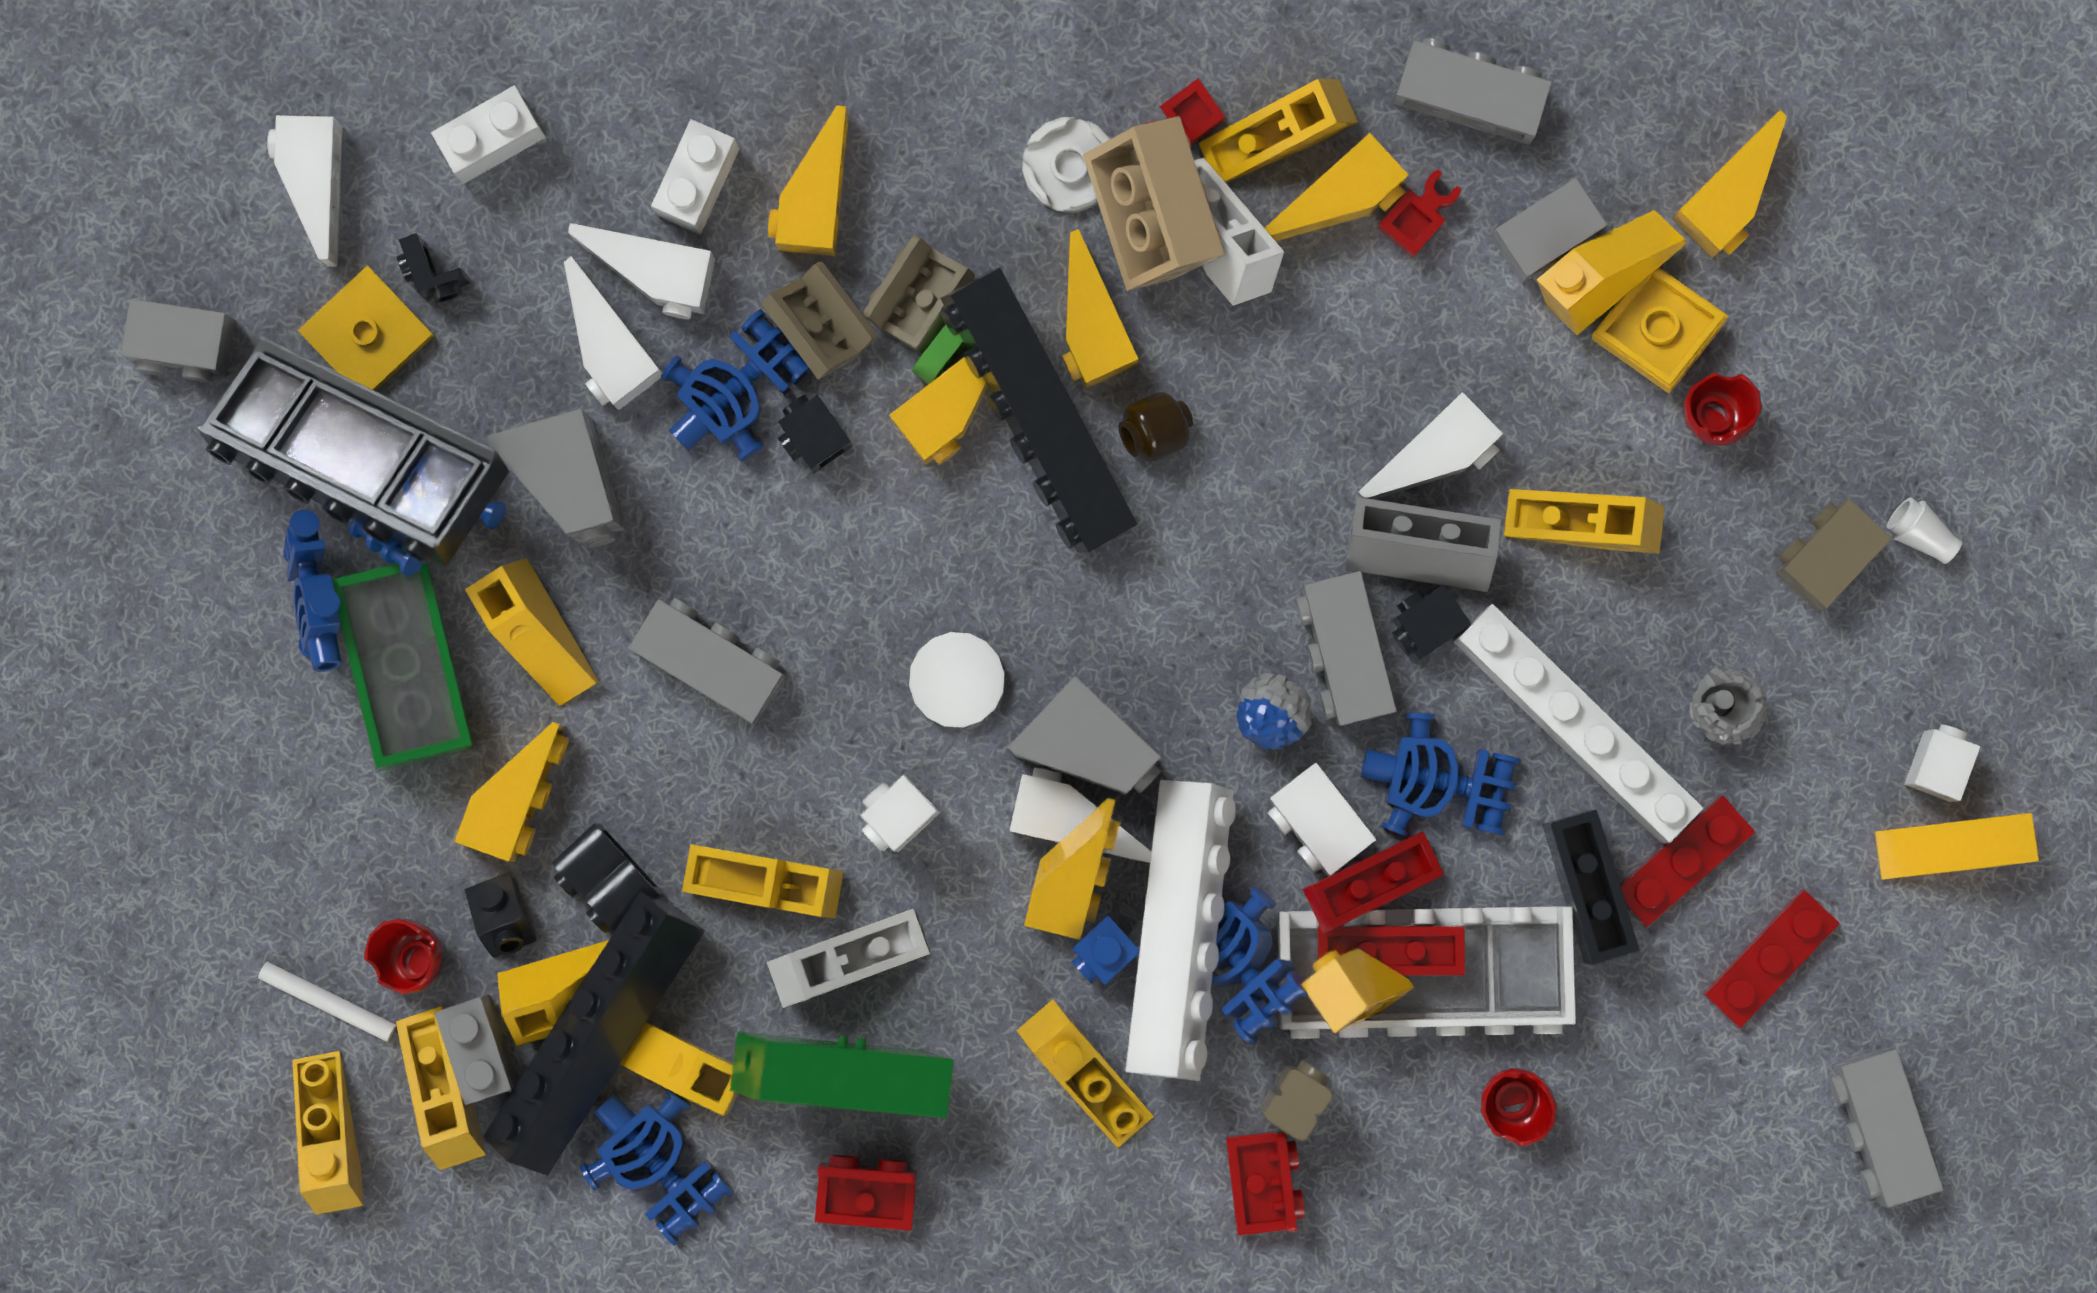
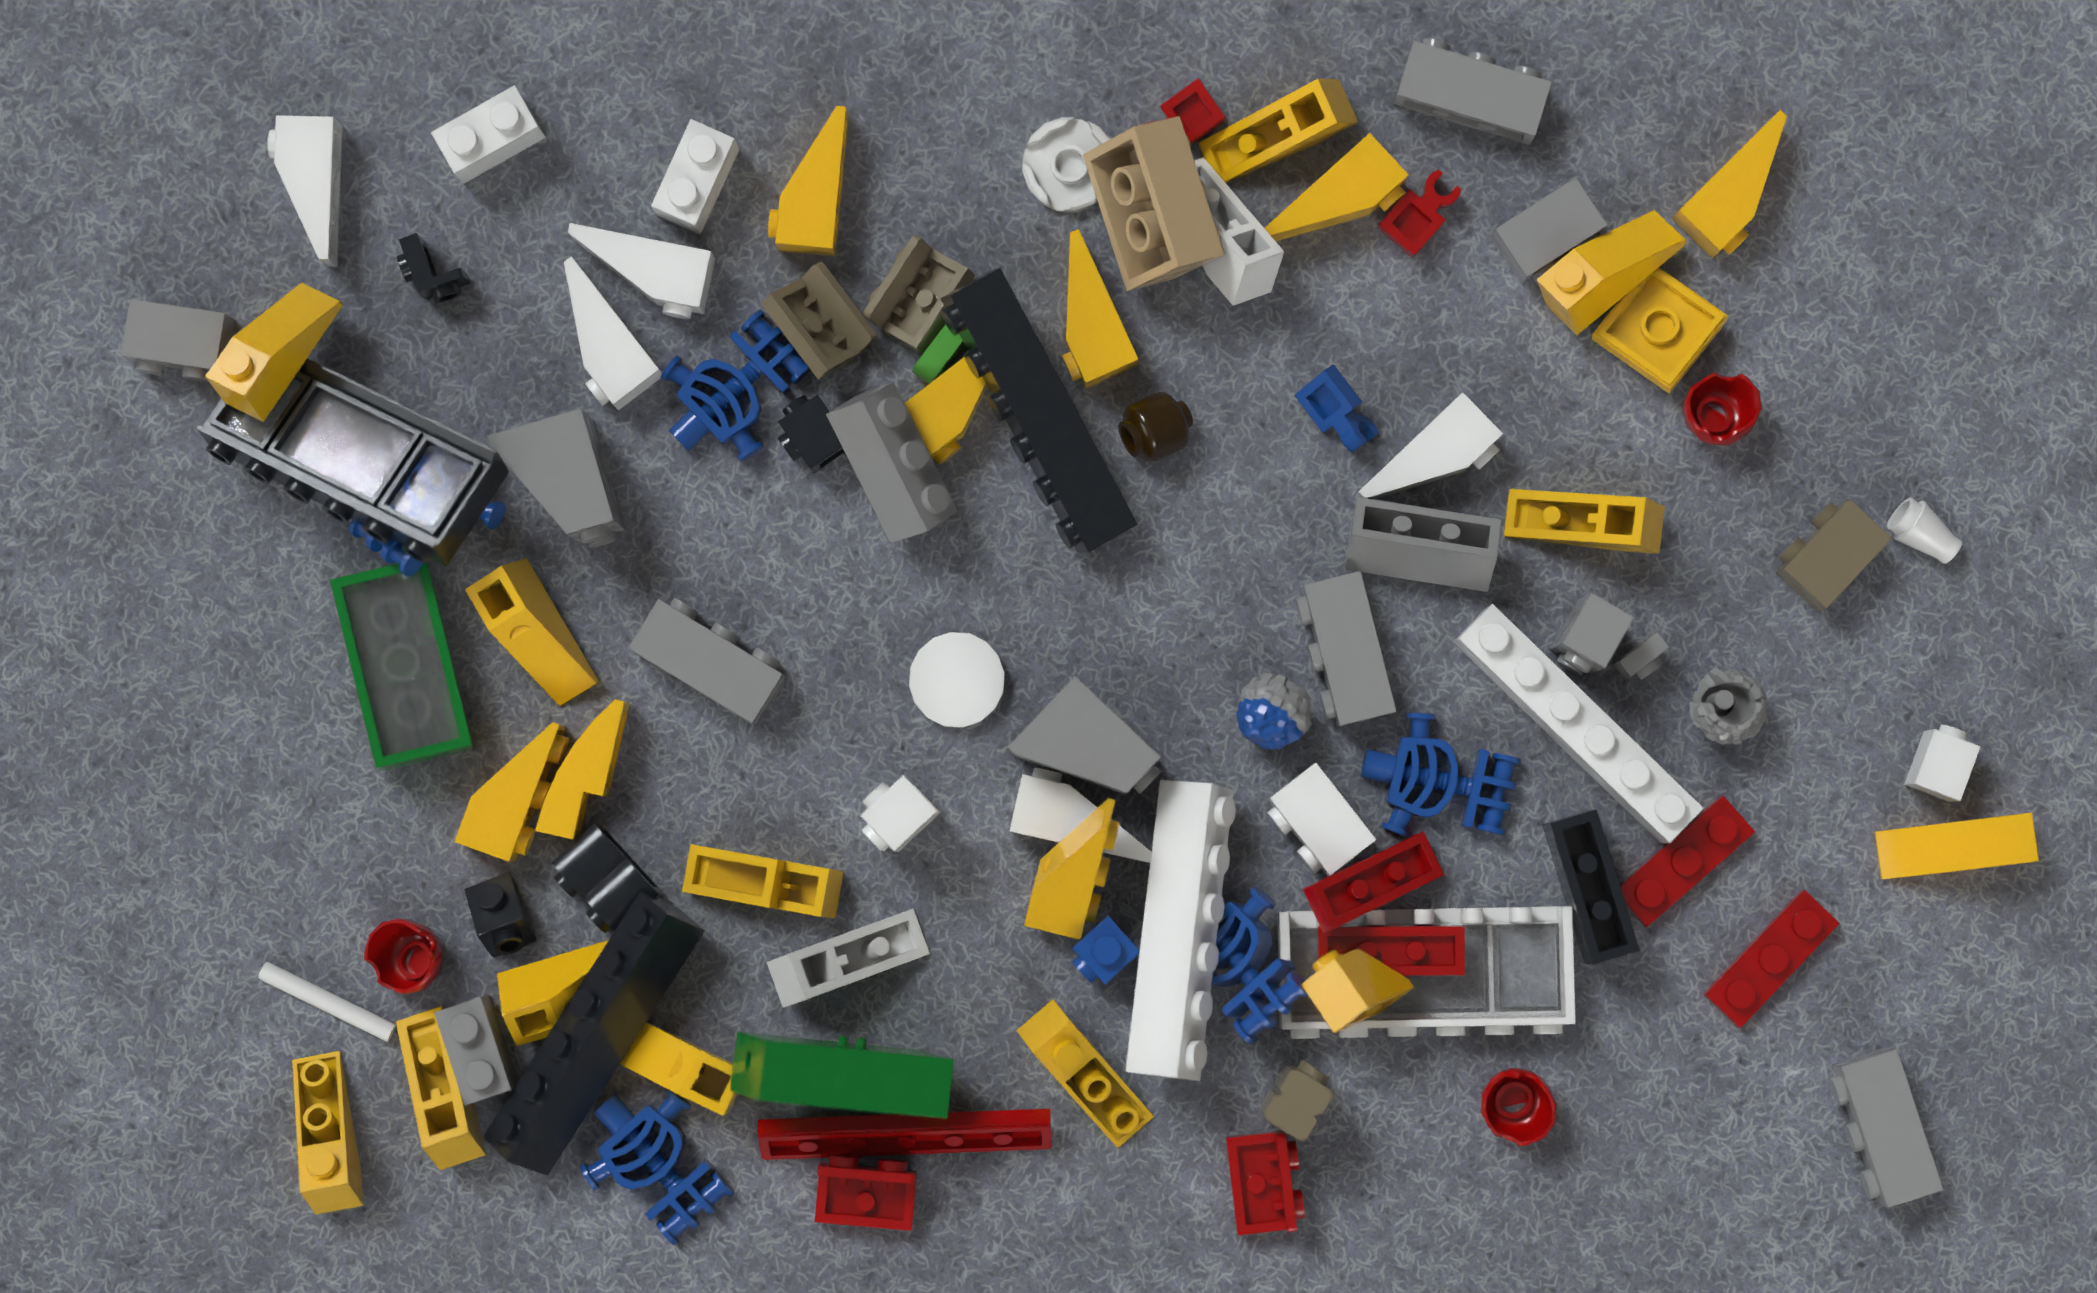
(271, 350): none -> yellow slope
(313, 593): blue piece -> none
(366, 331): yellow plate -> none
(584, 771): none -> yellow slope
(892, 462): none -> light grey brick
(904, 1134): none -> red tile
(1332, 404): none -> blue plate
(1428, 621): black brick -> none
(1590, 635): none -> light grey brick
(1642, 658): none -> light grey plate

